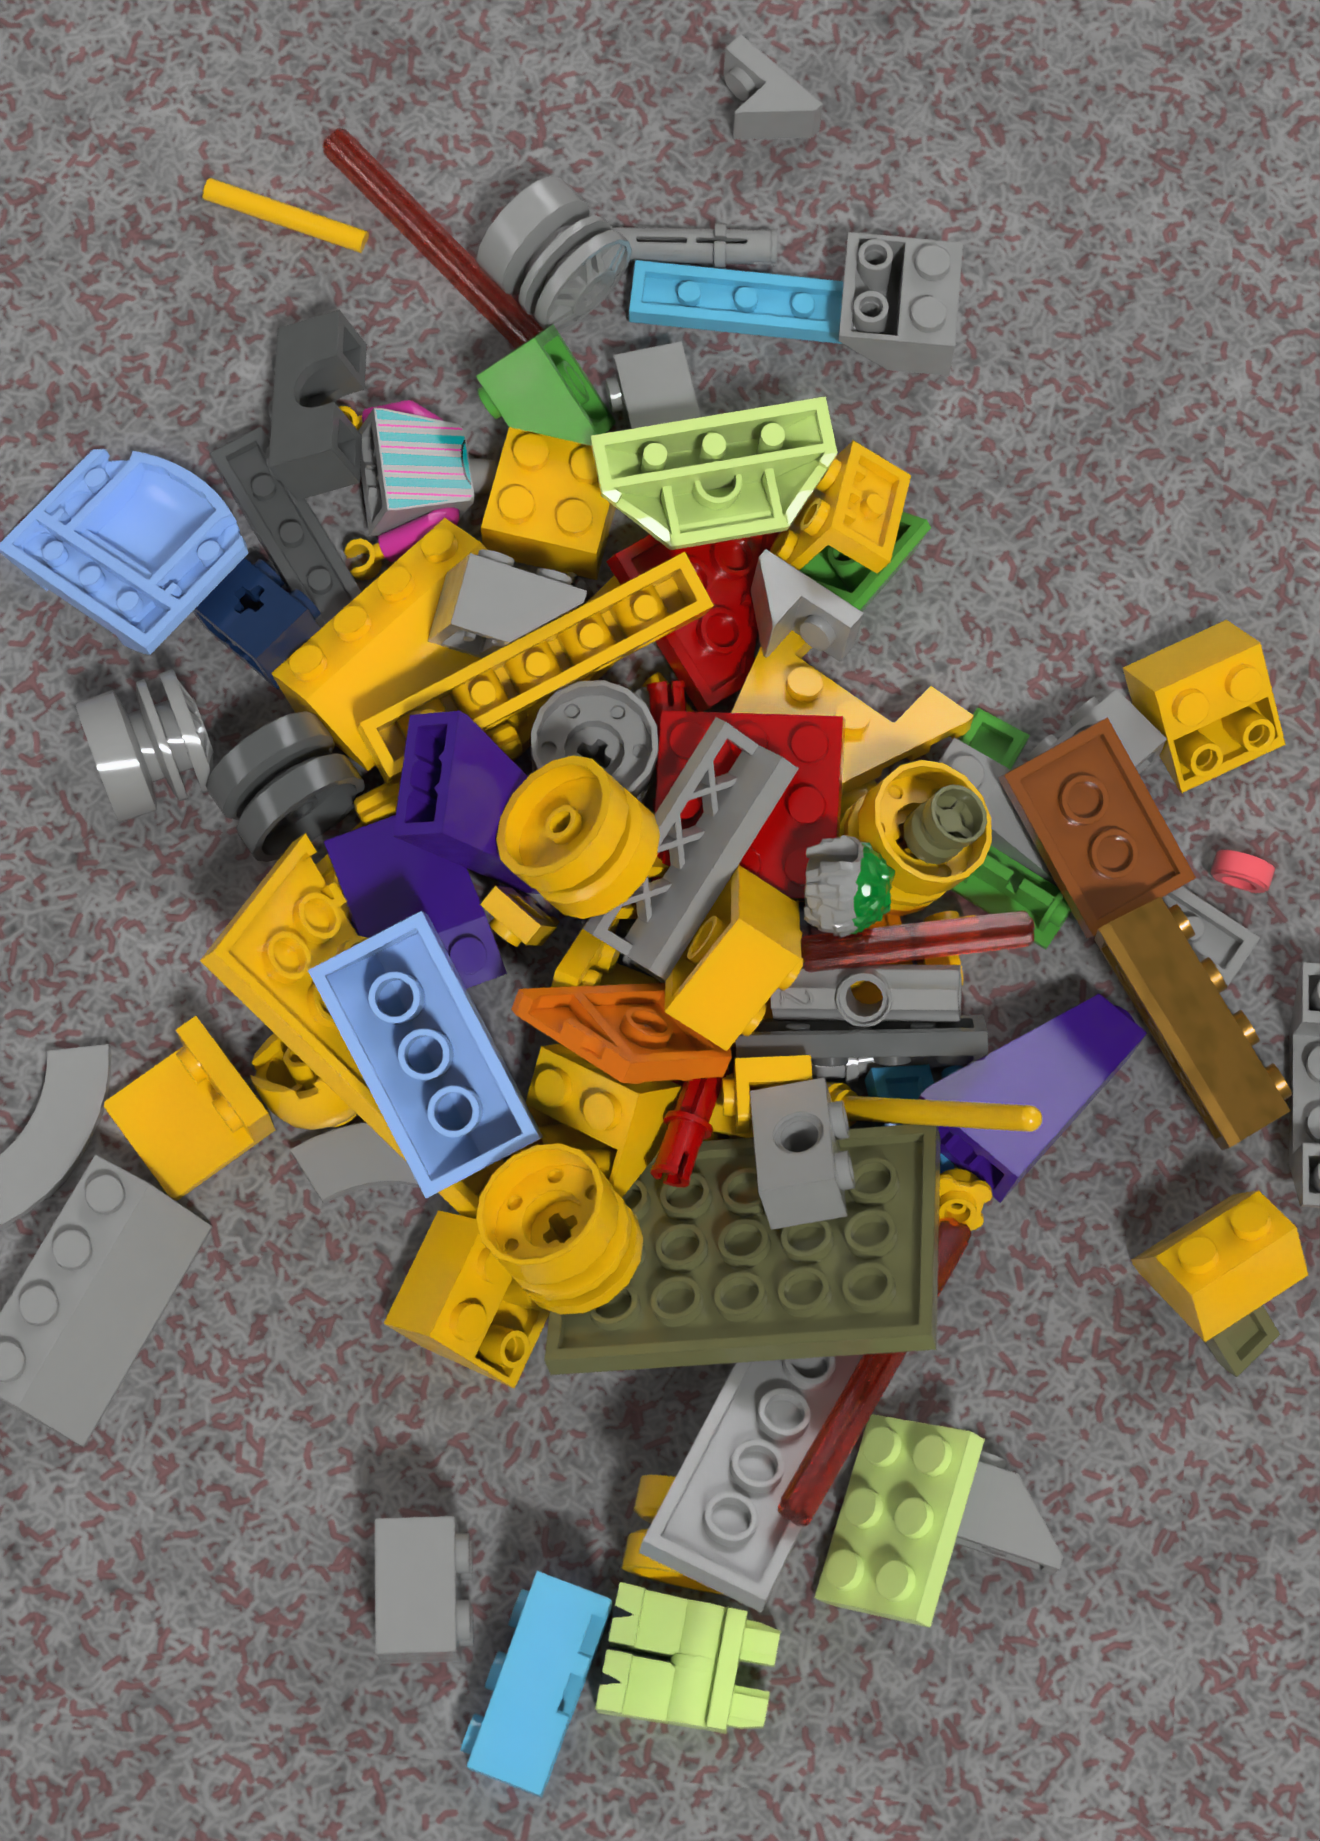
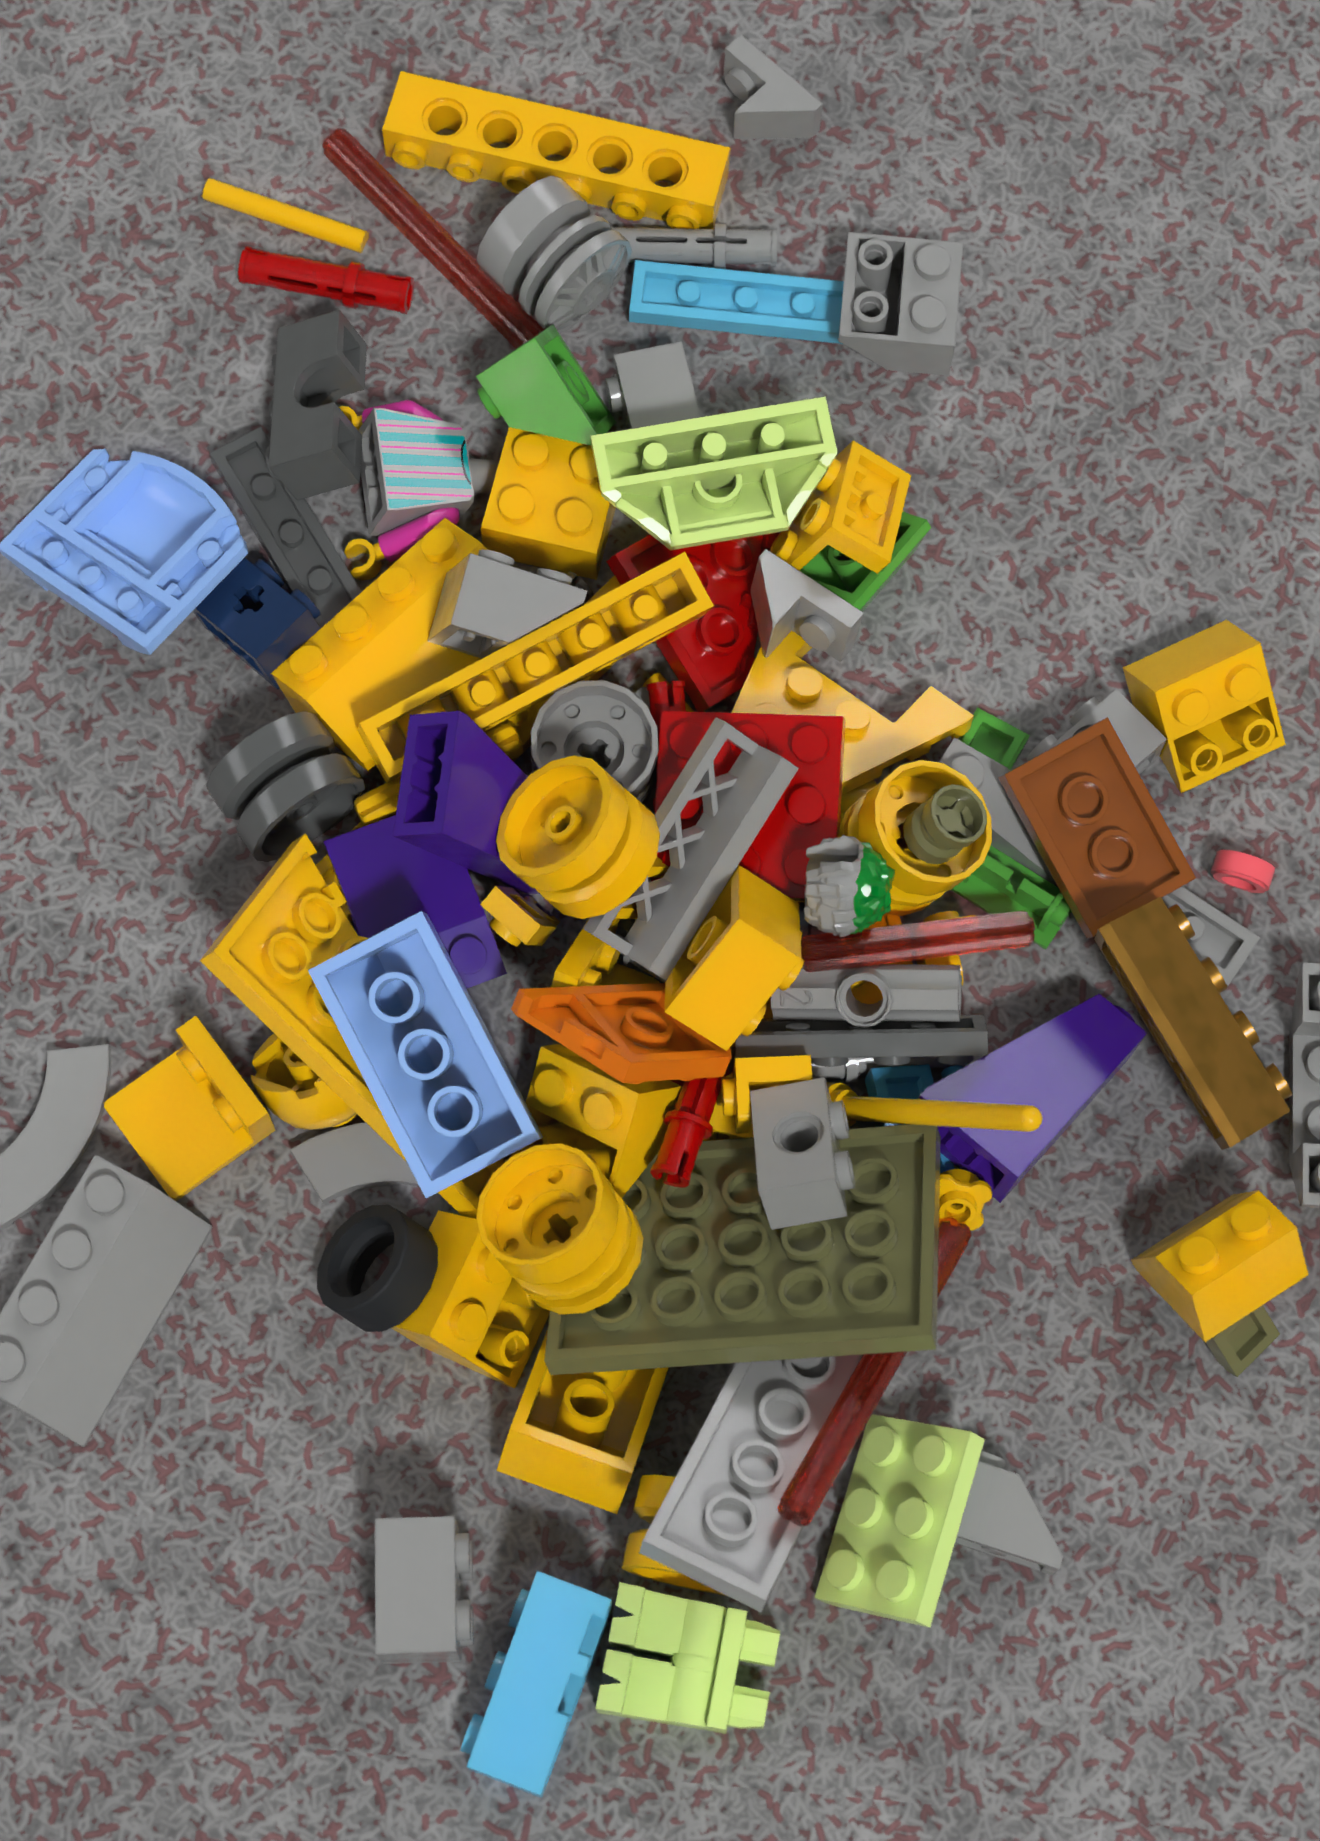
(146, 745): light grey wheel -> none
(338, 282): none -> red pin
(400, 1285): none -> black tyre
(538, 130): none -> yellow brick
(581, 1431): none -> yellow slope

